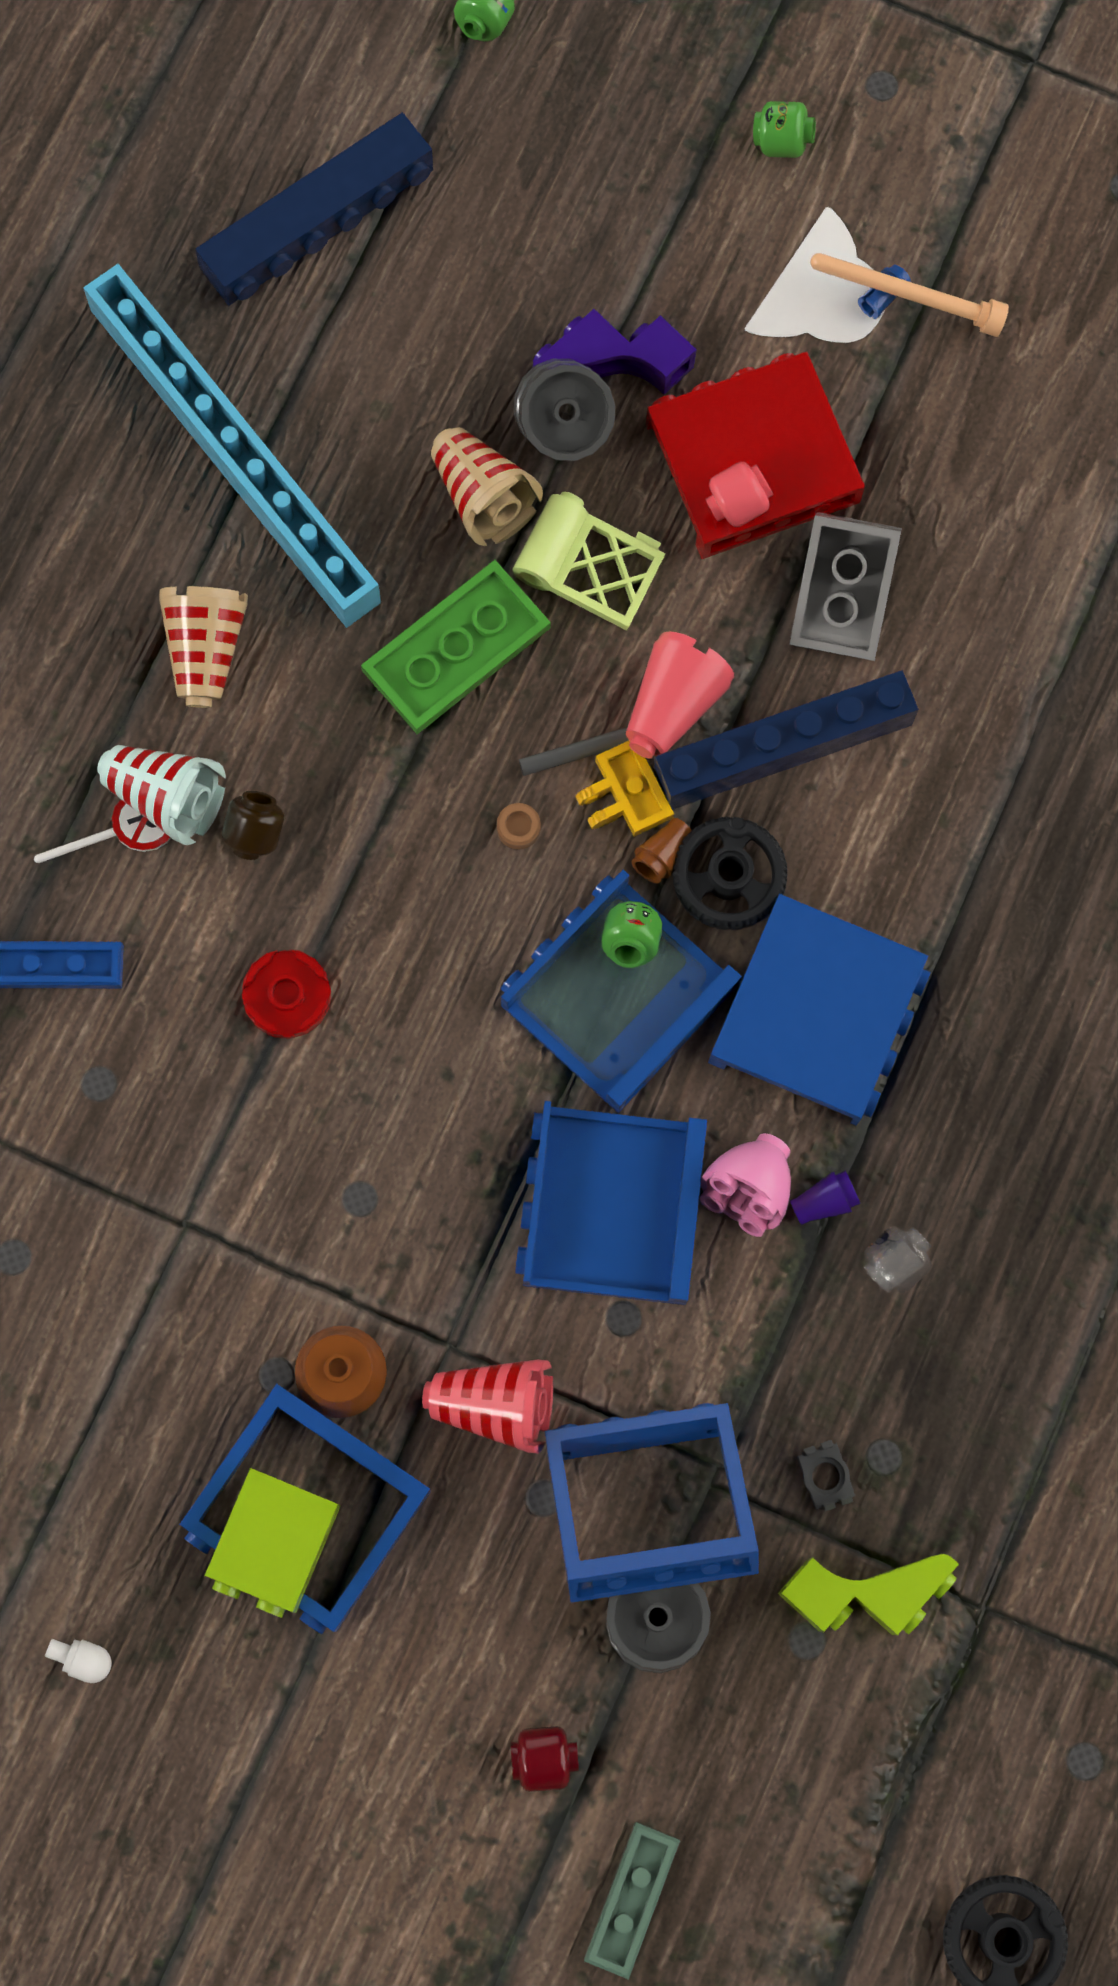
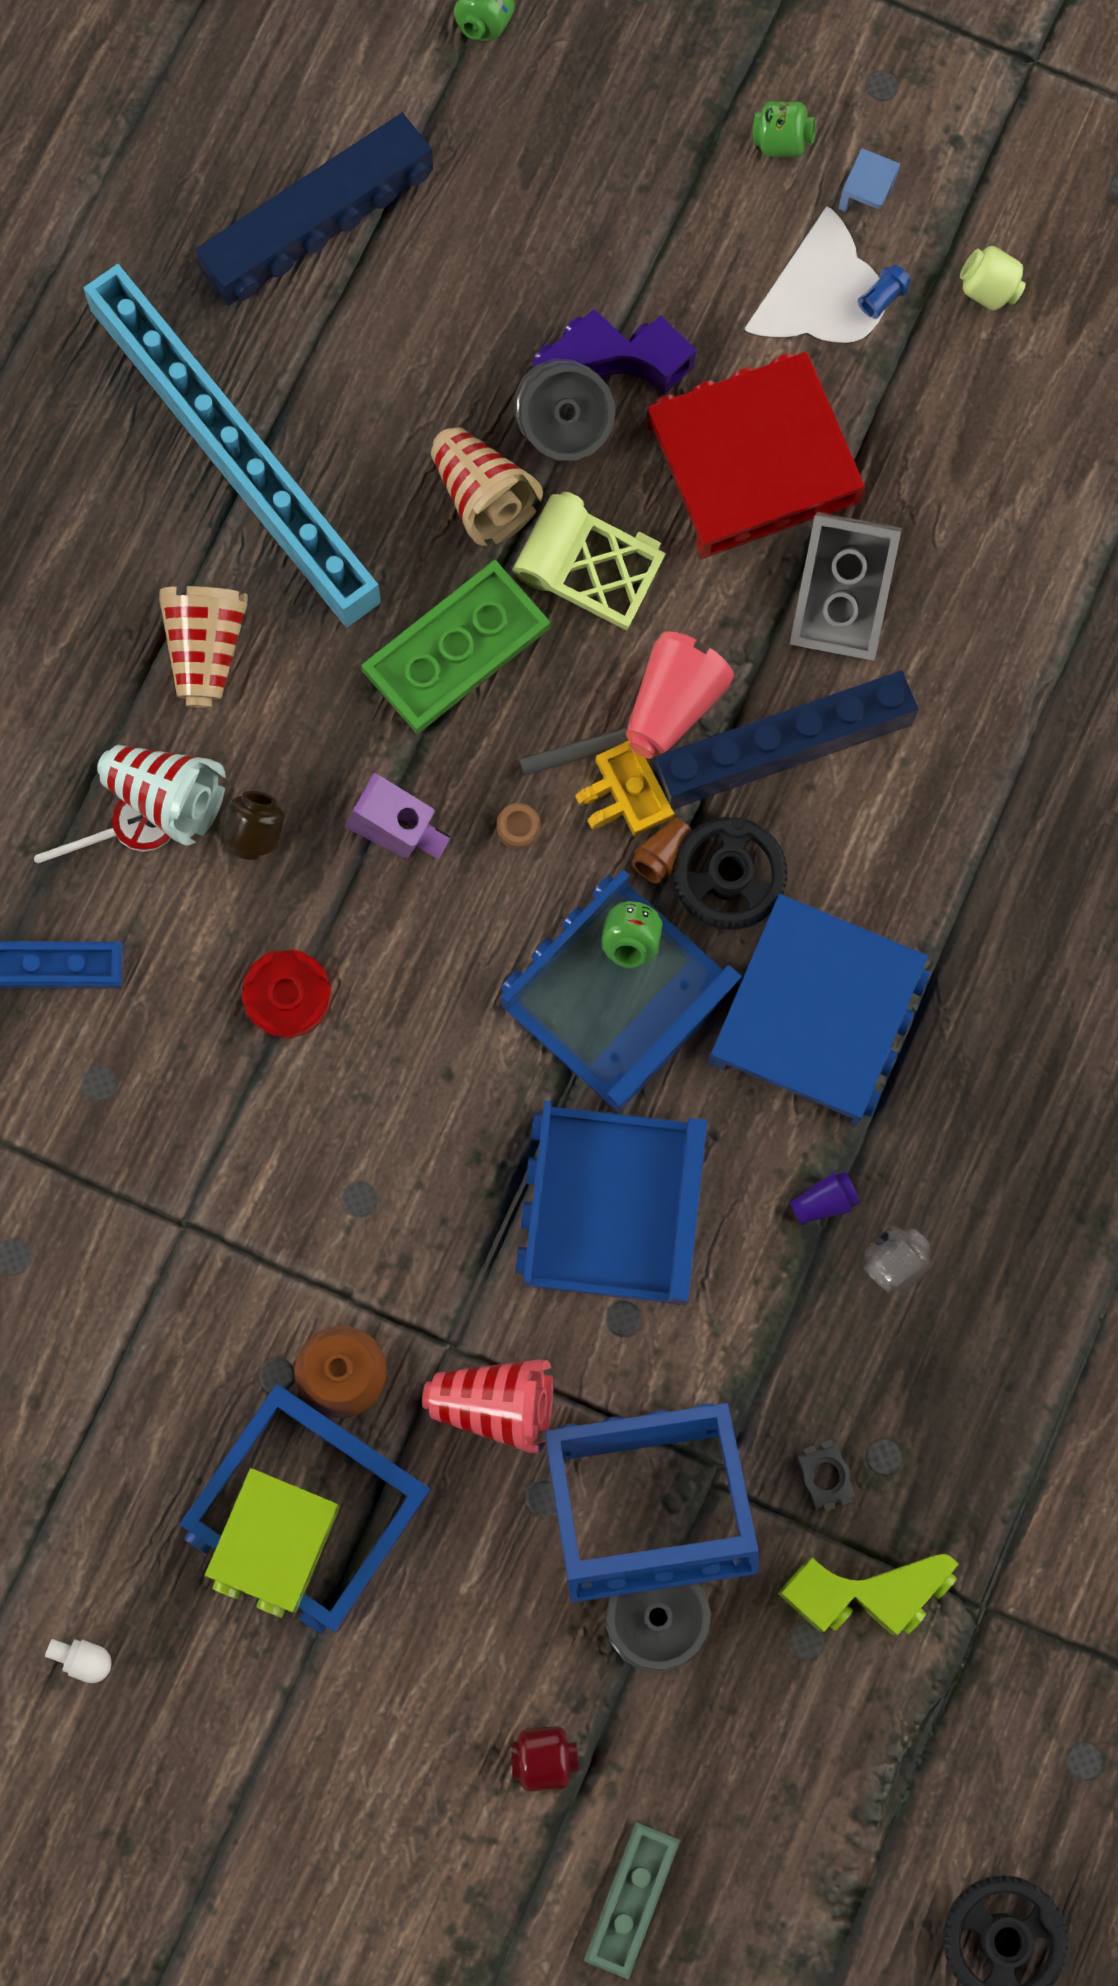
(378, 817): none -> medium lavender torso
(739, 494): coral head -> none
(750, 1184): bright pink piece -> none
(869, 180): none -> medium blue panel
(987, 315): light nougat piece -> none
(992, 278): none -> yellowish green head

